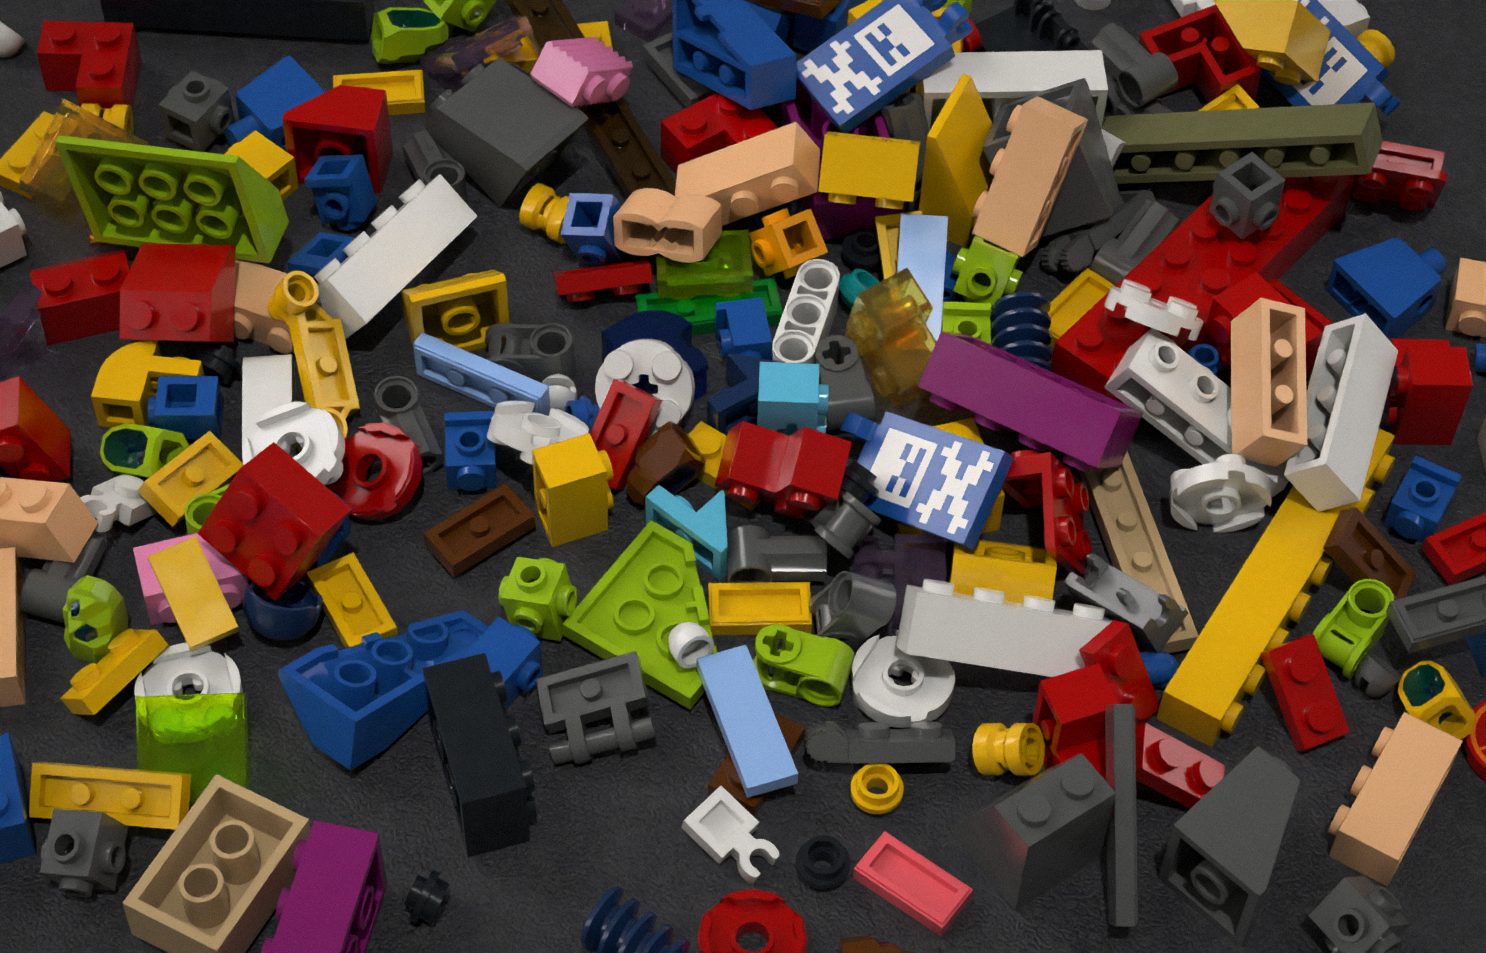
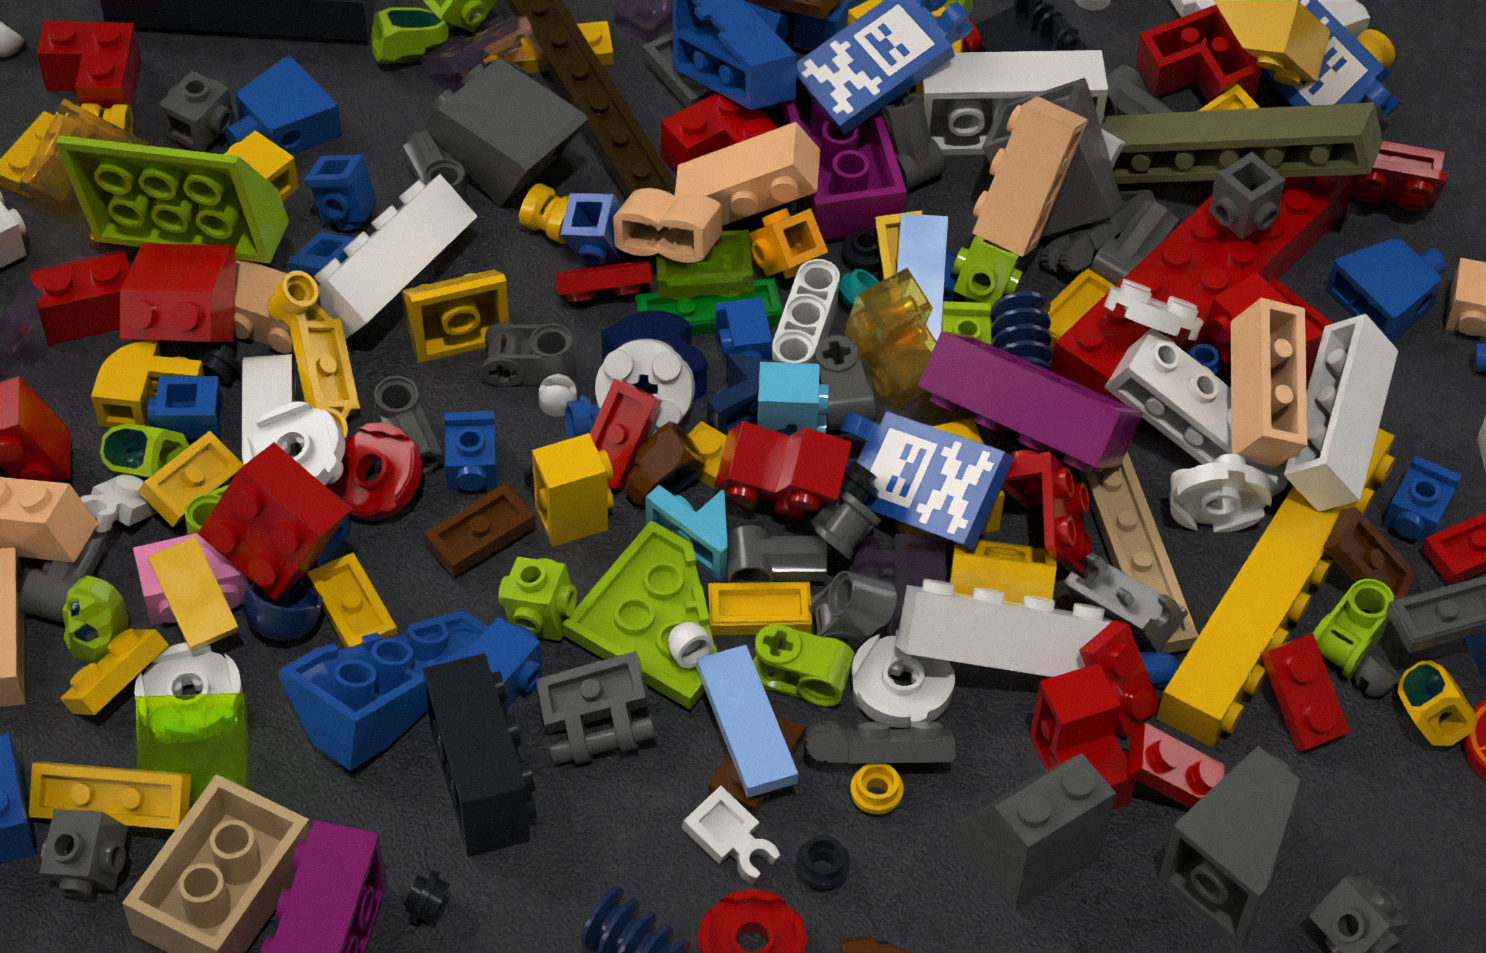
(341, 123): red slope -> none
(402, 88): yellow tile -> none
(475, 375): light blue tile -> none
(522, 429): white plate -> none
(582, 71): bright pink brick -> none
(869, 168): yellow slope -> none
(912, 883): coral tile -> none
(956, 163): yellow slope -> none
(1005, 749): yellow wheel -> none
(1123, 819): dark grey tile -> none
(1137, 72): dark grey piece -> none
(1392, 797): light nougat brick -> none
(1427, 391): red brick -> none

